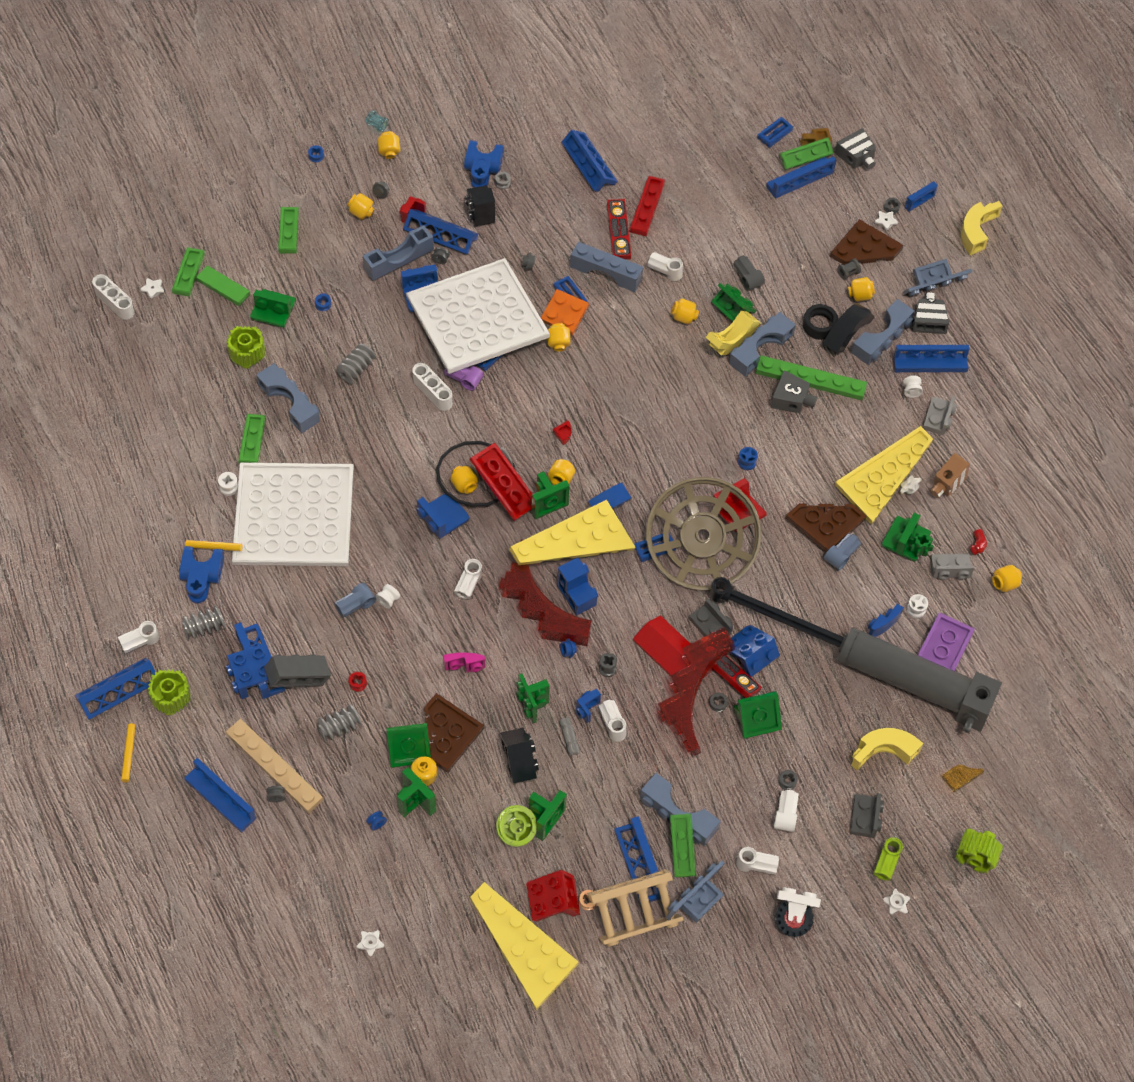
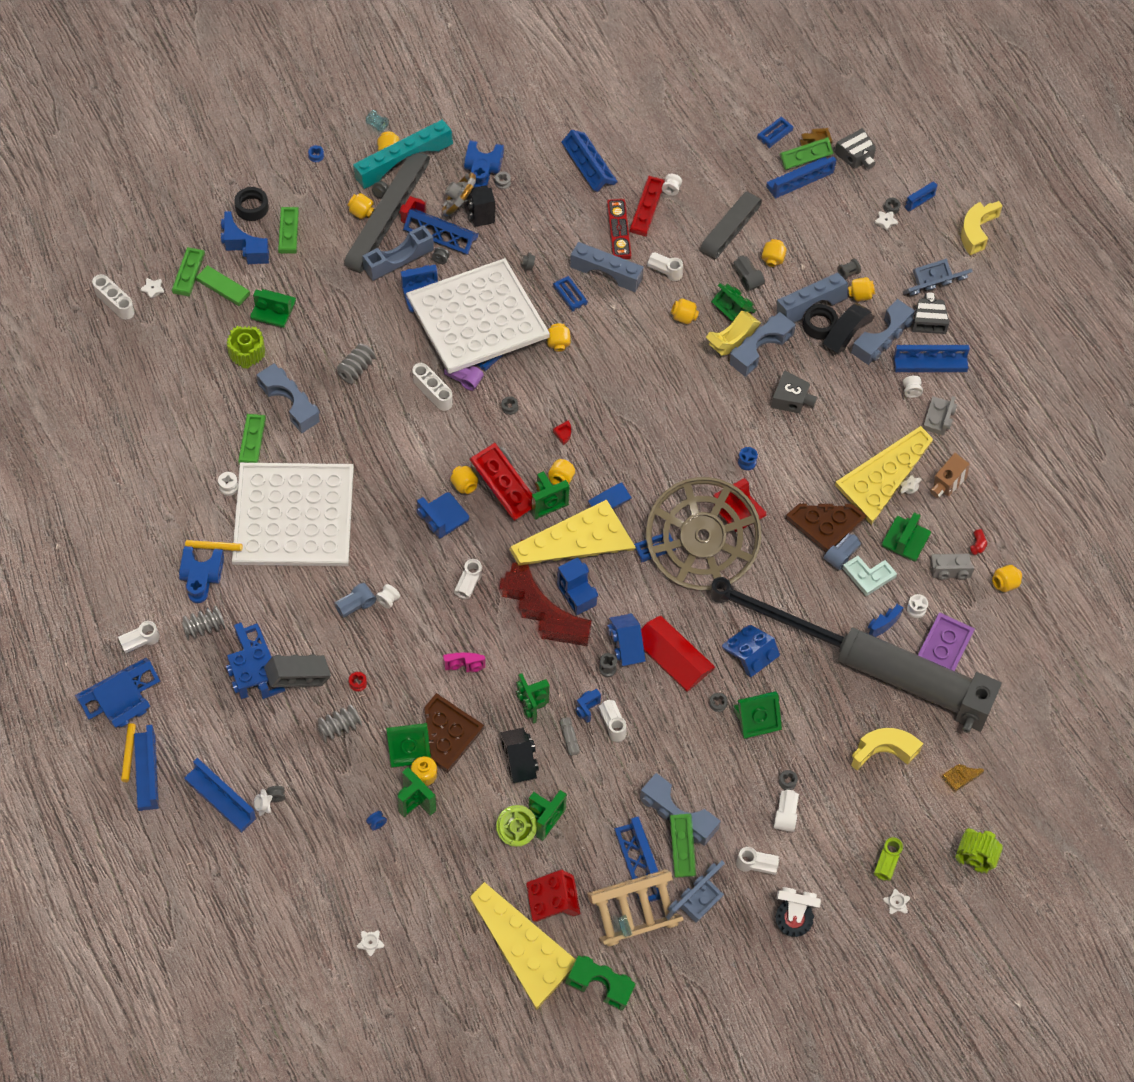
(120, 699): none -> blue bracket
(146, 769): none -> blue fence
(169, 691): lime brick -> none
(251, 193): none -> black tyre
(254, 248): none -> blue arch
(262, 802): none -> white plate
(274, 766): tan plate -> none
(319, 299): blue bush -> none
(375, 166): none -> teal arch
(387, 210): none -> dark grey beam
(442, 486): black piece -> none
(458, 193): none -> light grey piece
(510, 411): none -> dark grey bush
(565, 310): orange plate -> none
(568, 648): blue plate -> none
(589, 906): light nougat bush -> none
(617, 986): none -> green arch
(624, 925): none -> clear light blue tile
(628, 638): none -> blue brick
(672, 184): none -> white wheel
(701, 657): clear red arch -> none
(710, 619): dark grey bracket -> none
(731, 224): none -> dark grey beam
(737, 677): tile -> none
(774, 253): none -> yellow head
(796, 304): none -> sand blue arch
(817, 378): bright green plate -> none
(865, 245): reddish brown plate -> none
(866, 815): dark grey bracket -> none
(869, 579): none -> light aqua plate
(921, 544): green gear -> none

